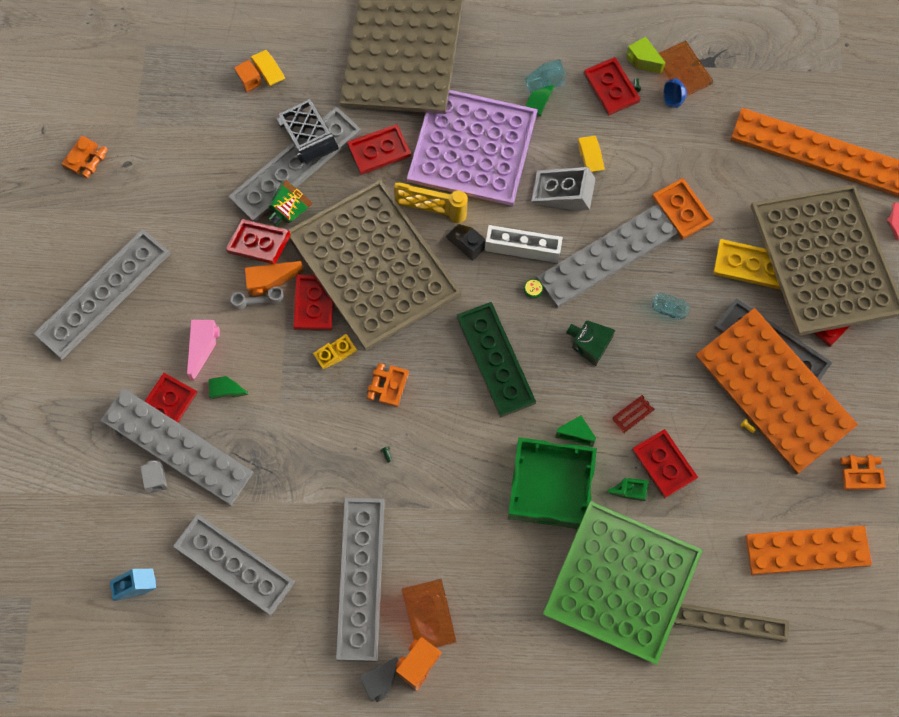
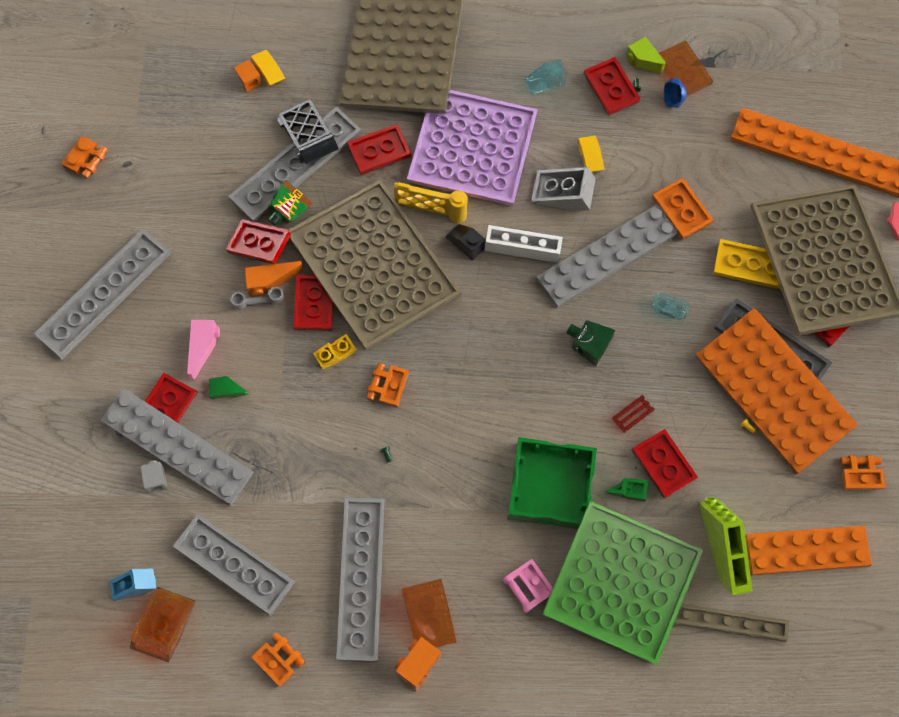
(162, 624): none -> clear orange slope
(273, 664): none -> orange plate
(380, 680): dark grey slope -> none
(496, 359): dark green plate -> none
(533, 288): tile -> none
(534, 582): none -> bright pink plate
(539, 98): green slope -> none
(577, 432): green slope -> none
(727, 545): none -> lime slope

